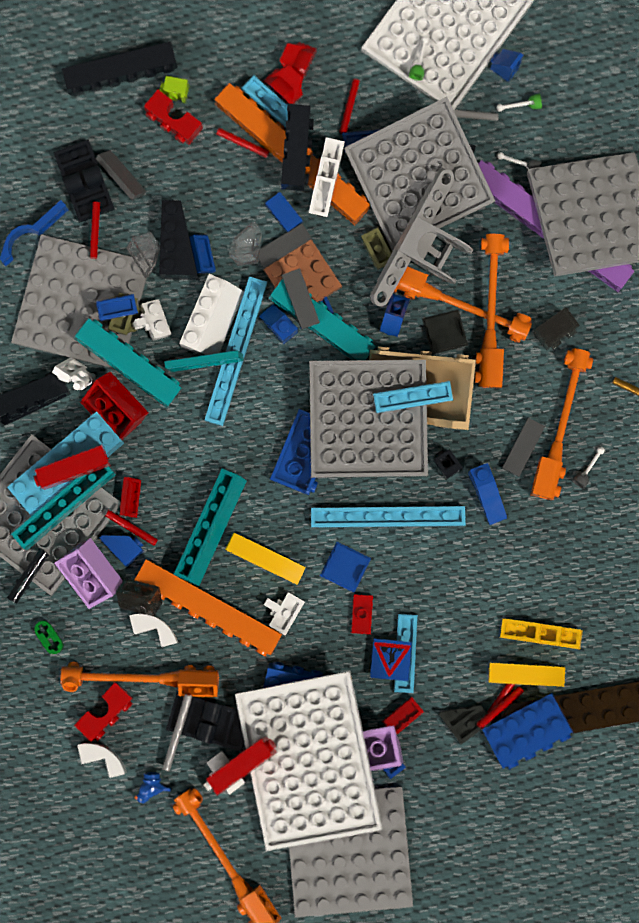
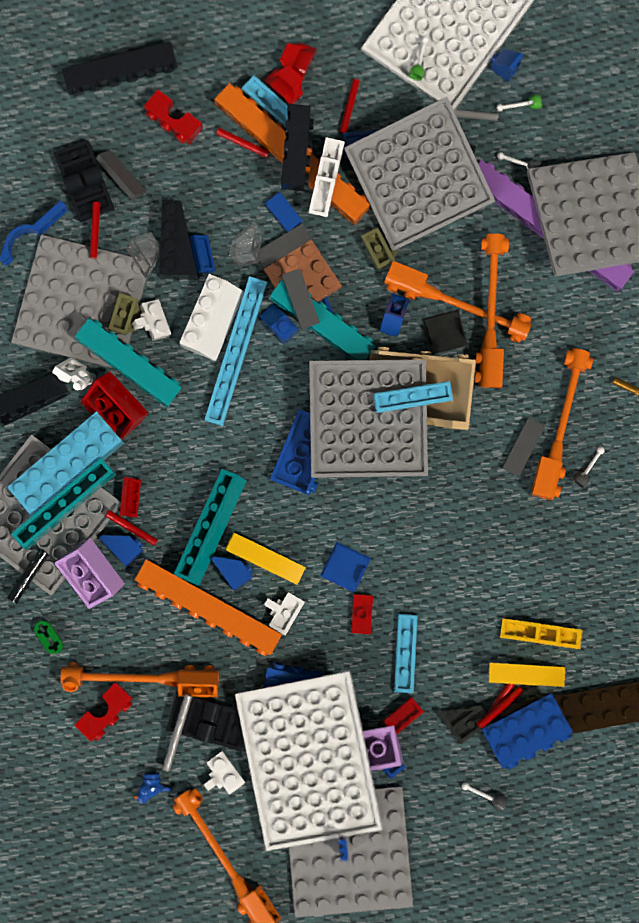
(71, 468): red brick -> none
(92, 752): white brick -> none
(116, 307): blue tile -> none
(139, 597): clear smoke brick -> none
(144, 623): white brick -> none
(175, 88): lime brick -> none
(204, 361): teal tile -> none
(234, 571): none -> blue slope
(242, 765): red brick -> none
(343, 848): none -> blue tile
(388, 517): medium azure plate -> none
(391, 659): blue piece -> none
(417, 242): light grey piece -> none
(454, 466): black brick -> none
(488, 493): blue slope -> none
(498, 801): none -> hinge
(556, 329): clear smoke brick -> none

